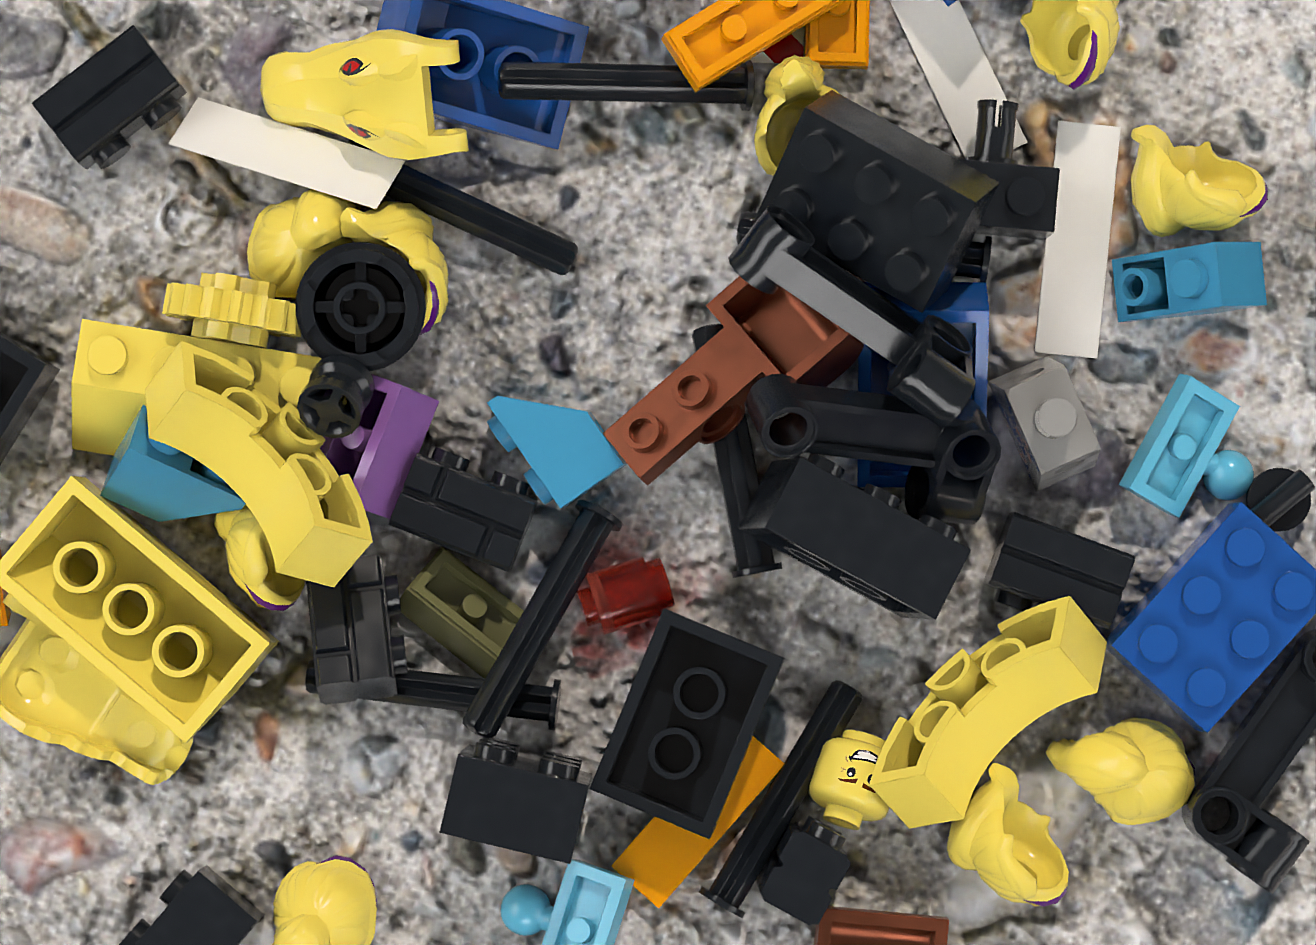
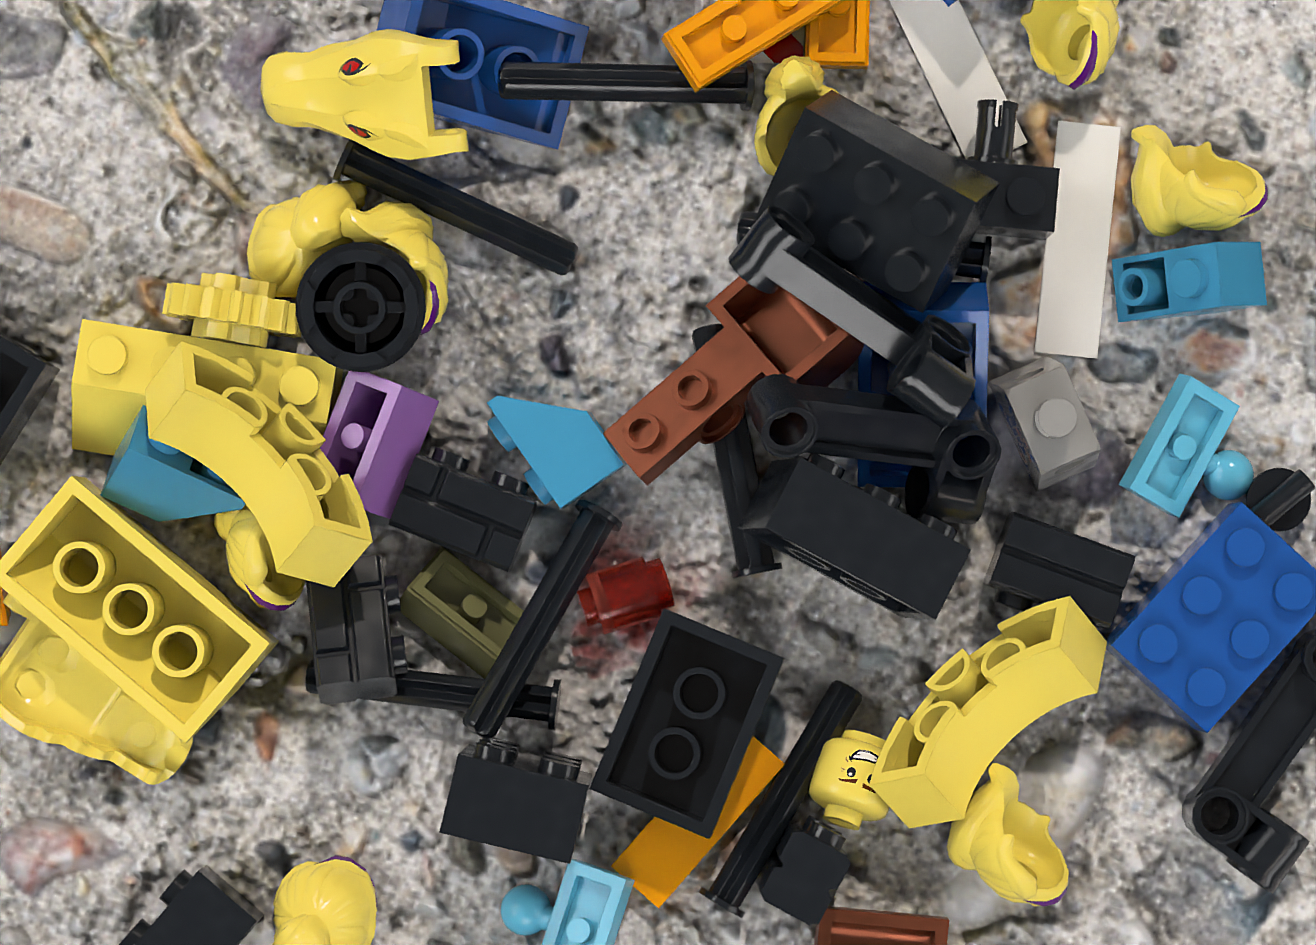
(111, 100): black brick -> none
(287, 153): white sticker -> none
(336, 396): black wheel -> none
(1129, 769): light yellow hair -> none

